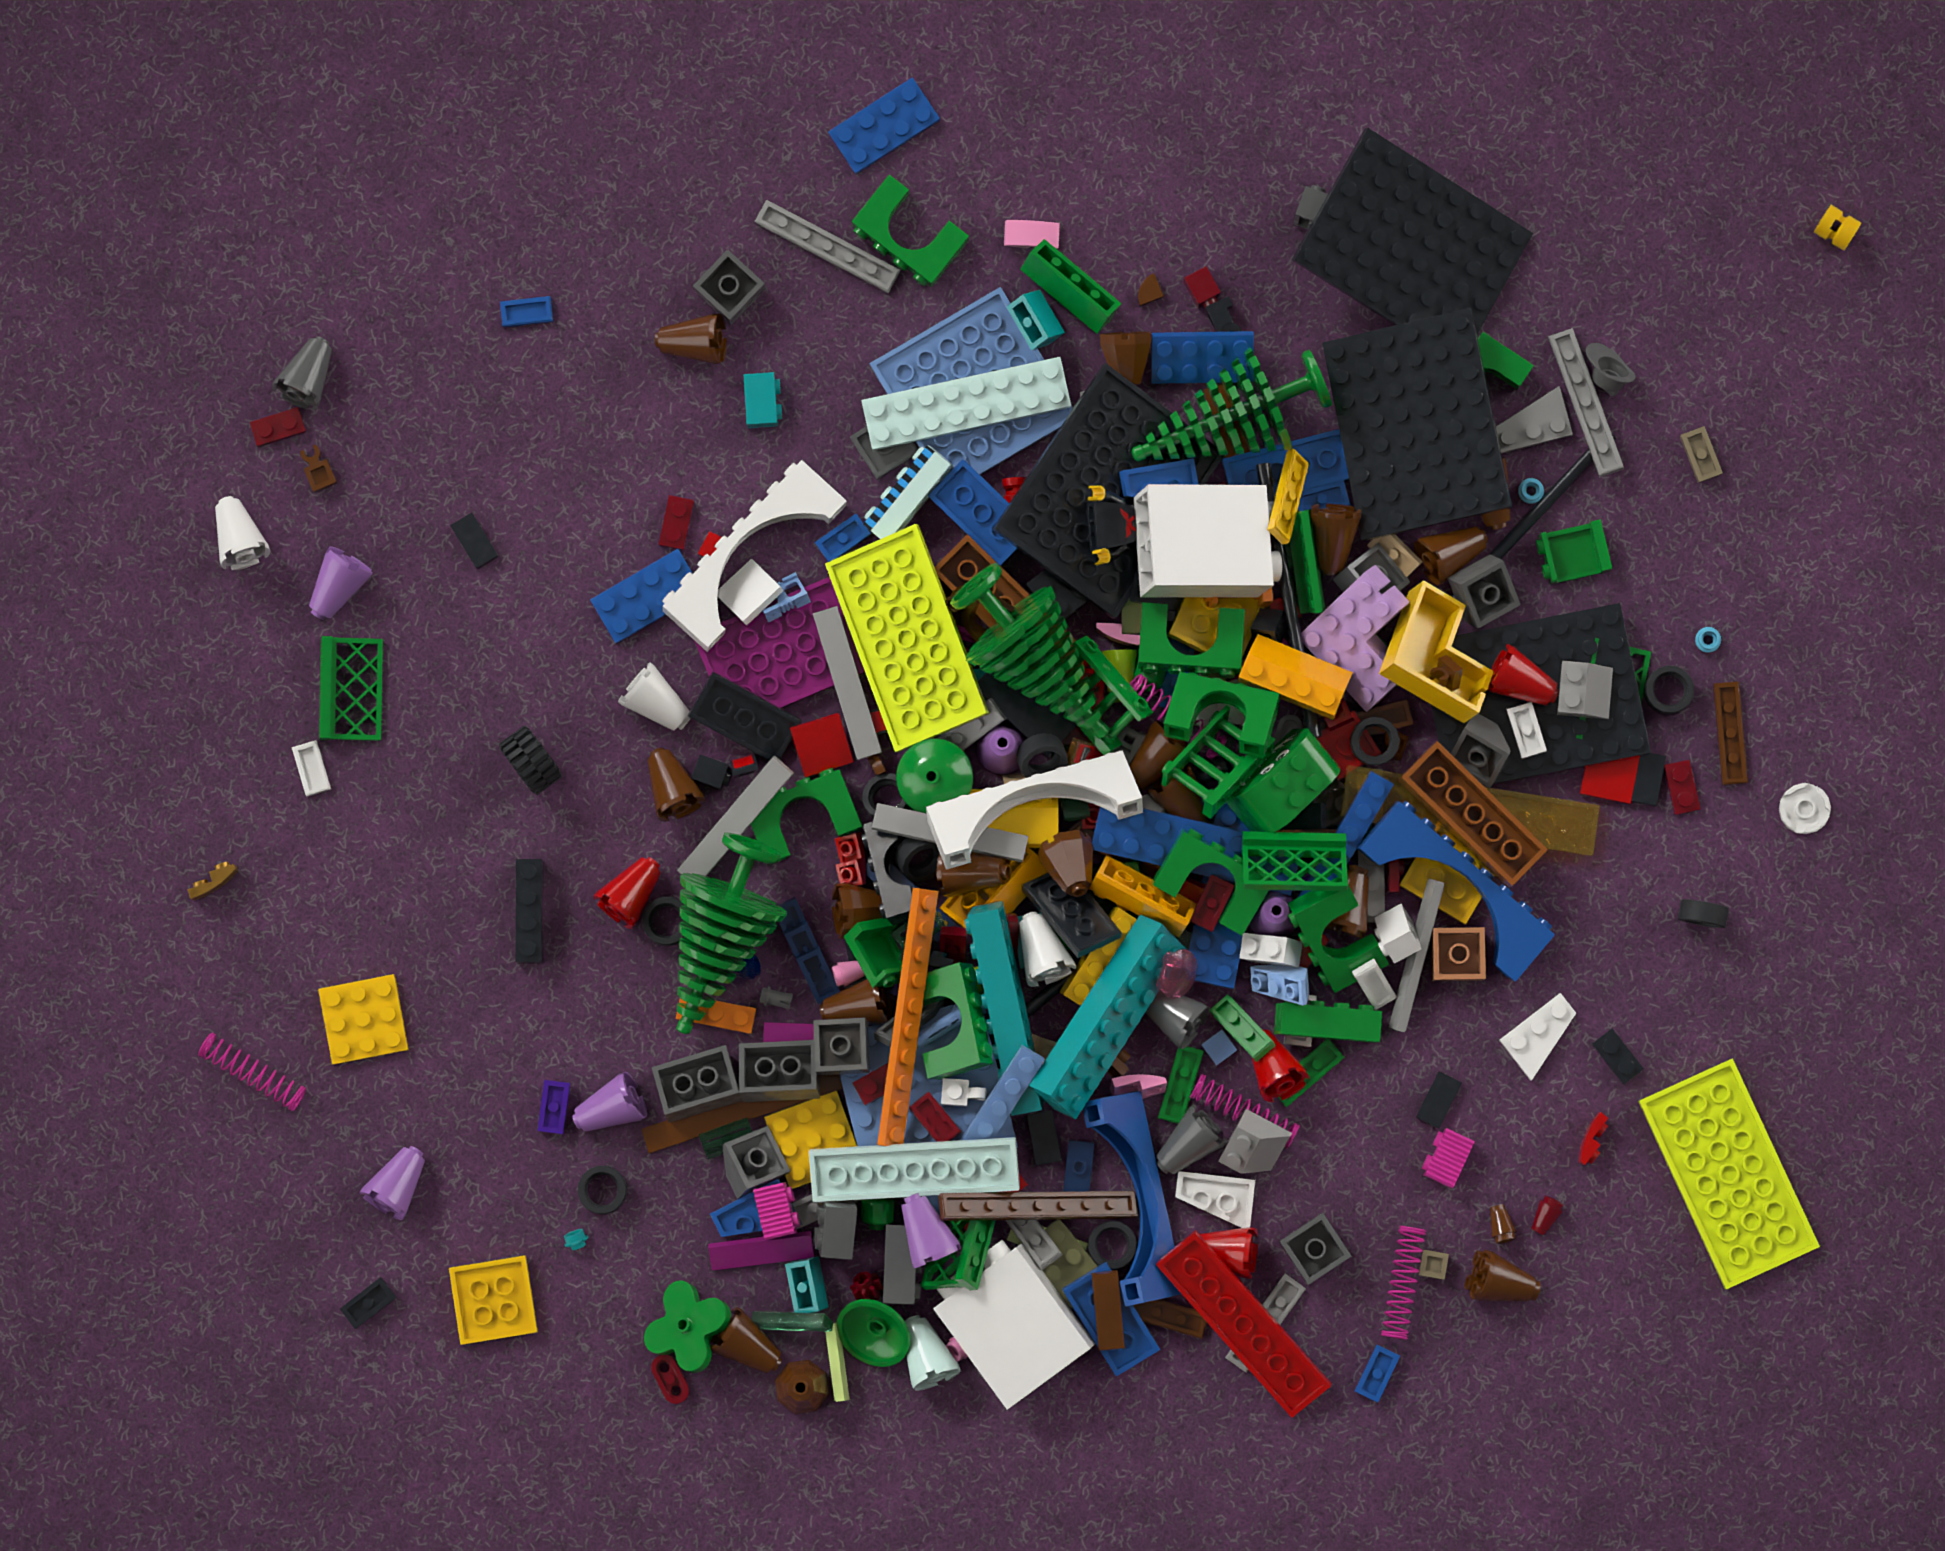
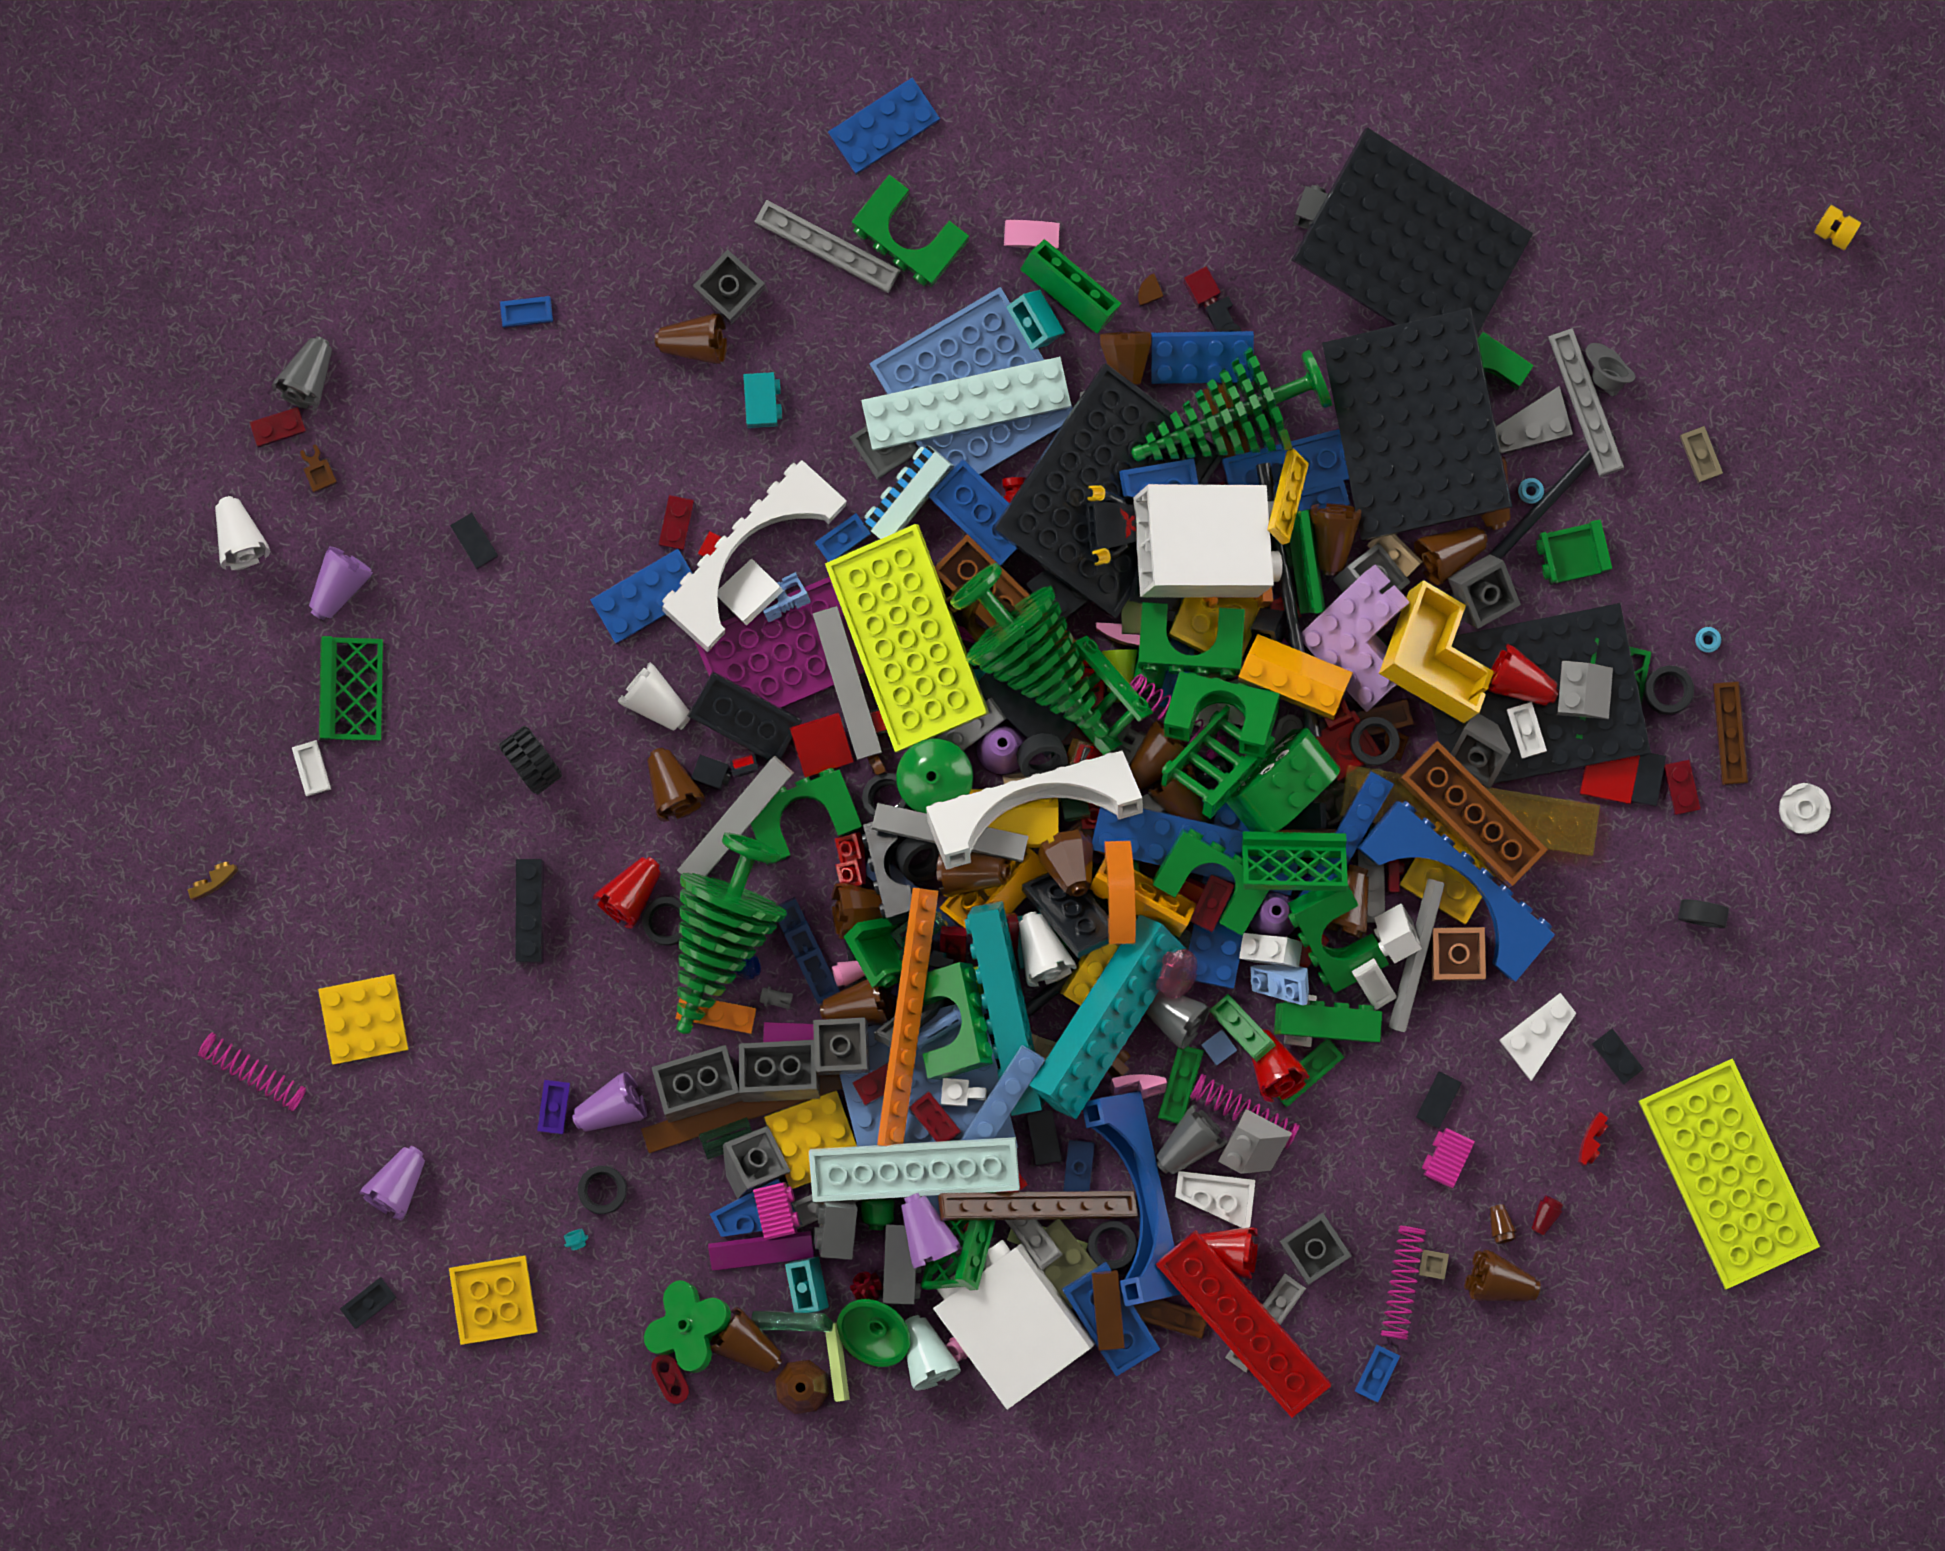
(1120, 892): none -> orange slope
(1447, 673): reddish brown tile -> none

